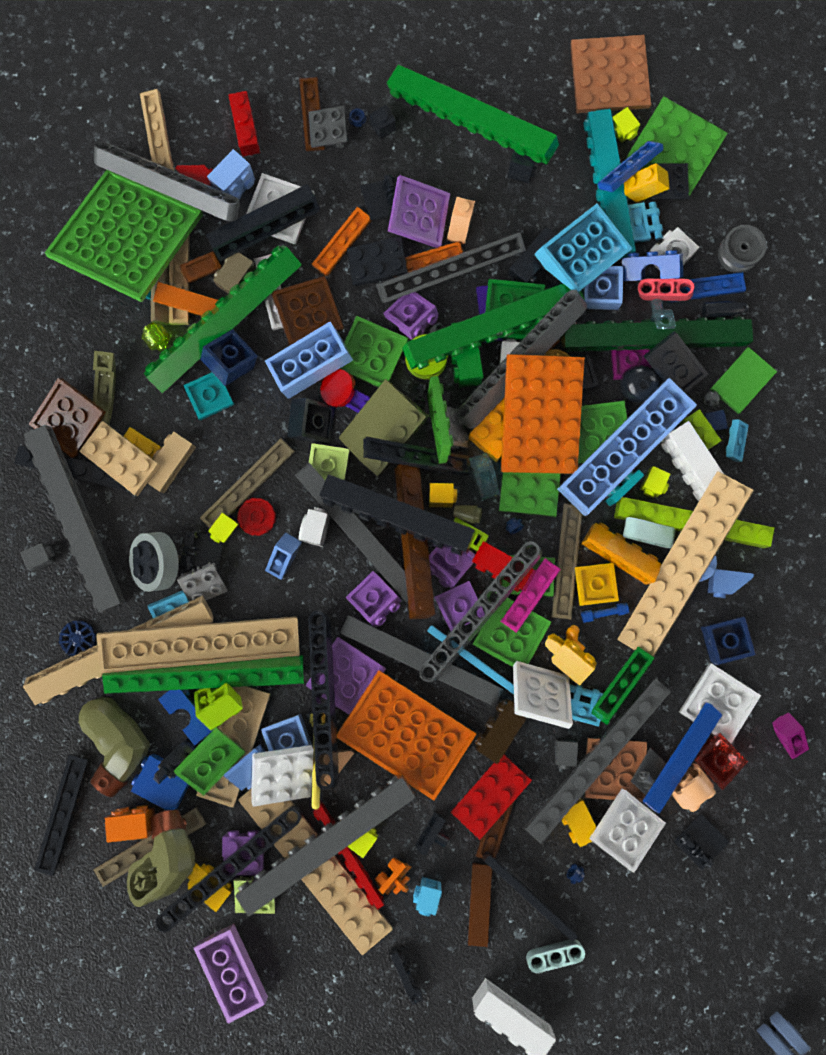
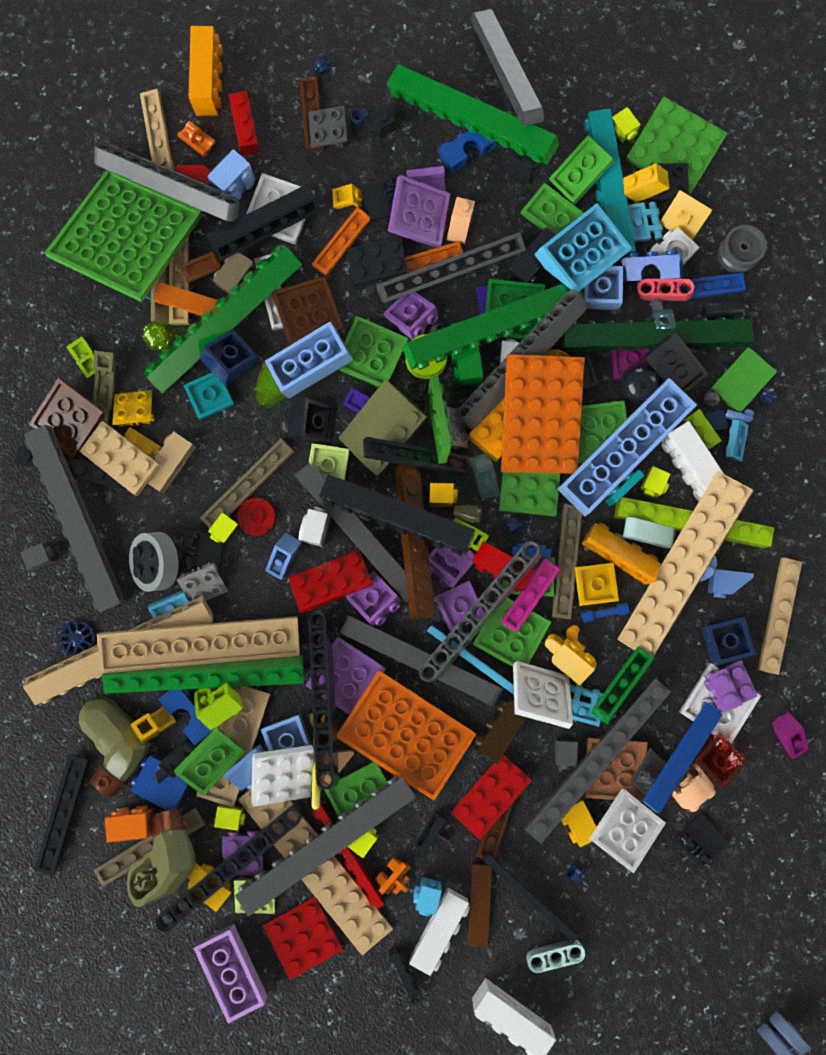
(83, 355): none -> lime slope
(133, 408): none -> yellow hinge
(151, 725): none -> yellow brick
(196, 139): none -> orange hips
(205, 71): none -> light orange brick
(230, 817): none -> neon yellow brick
(267, 388): none -> clear neon green slope
(302, 937): none -> red plate
(322, 65): none -> dark blue plate
(330, 581): none -> red plate
(338, 388): red tile -> none
(347, 196): none -> yellow bracket
(356, 787): none -> bright green plate
(430, 176): none -> medium lavender panel
(439, 931): none -> white brick
(453, 152): none -> blue arch
(507, 67): none -> beam
(531, 551): none -> blue plate
(550, 210): none -> bright green plate
(581, 169): none -> bright green plate
(610, 73): nougat plate -> none
(630, 166): blue tile -> none
(686, 215): none -> yellow piece
(730, 686): none -> medium lavender plate
(734, 415): none -> medium blue arm
(768, 395): none -> dark blue plate
(779, 616): none -> tan plate

